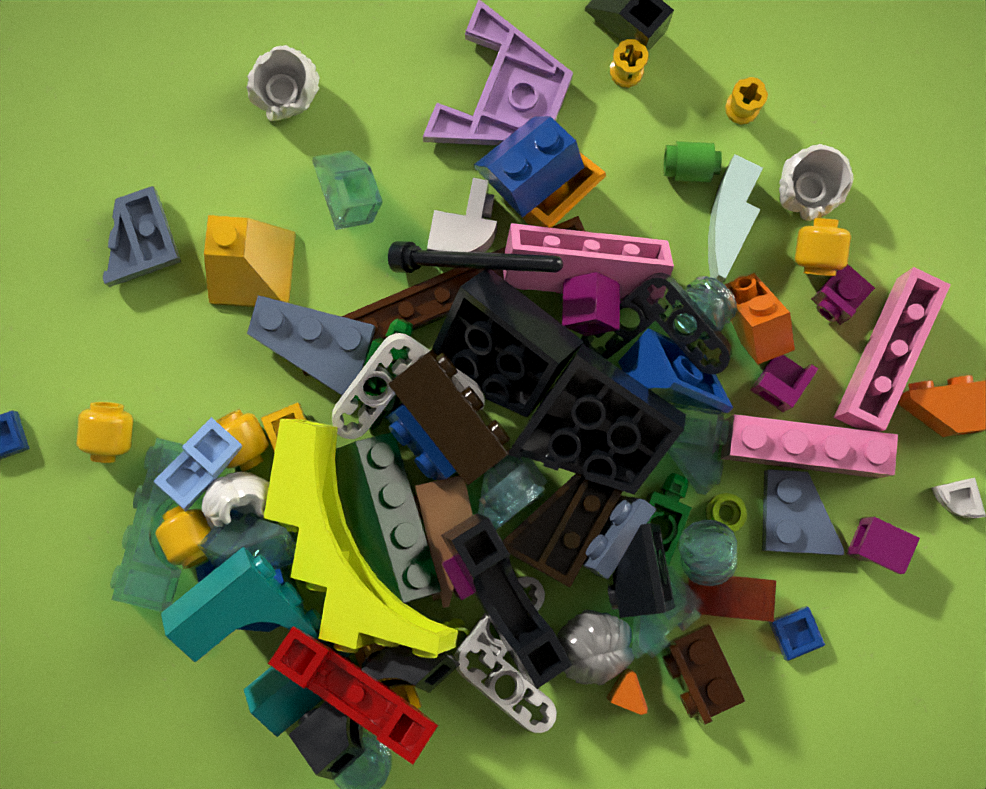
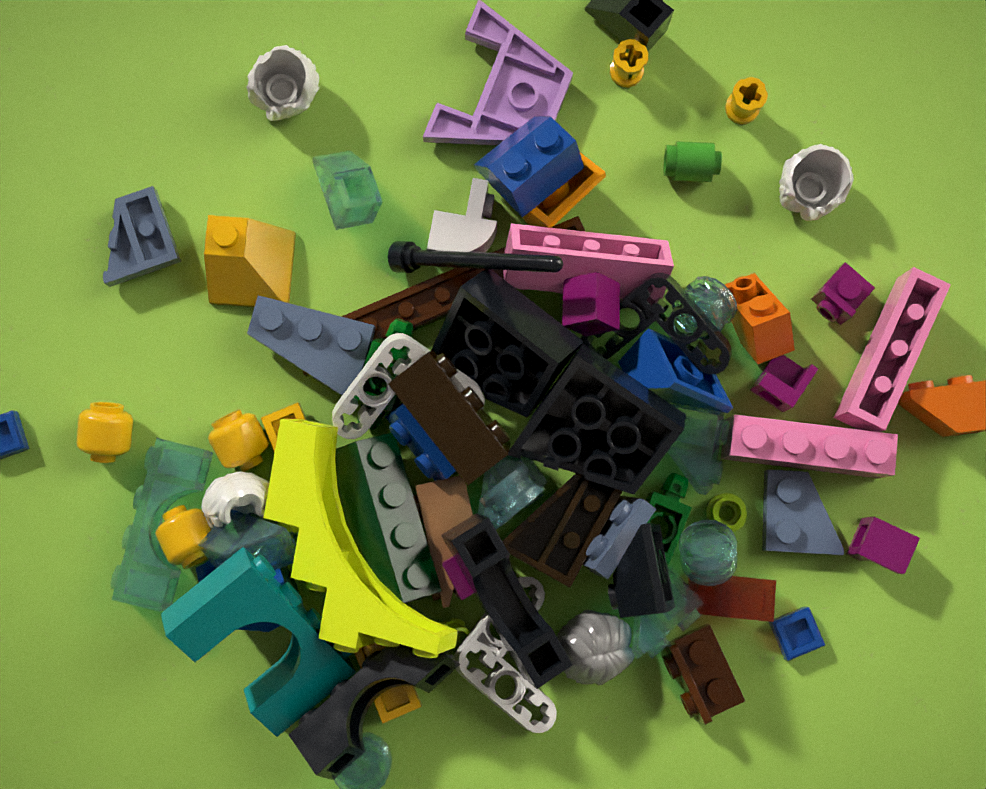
(199, 464): light blue slope -> none
(354, 693): red slope -> none
(628, 693): orange slope -> none
(731, 215): light aqua slope -> none
(823, 247): yellow head -> none
(961, 498): white tile -> none

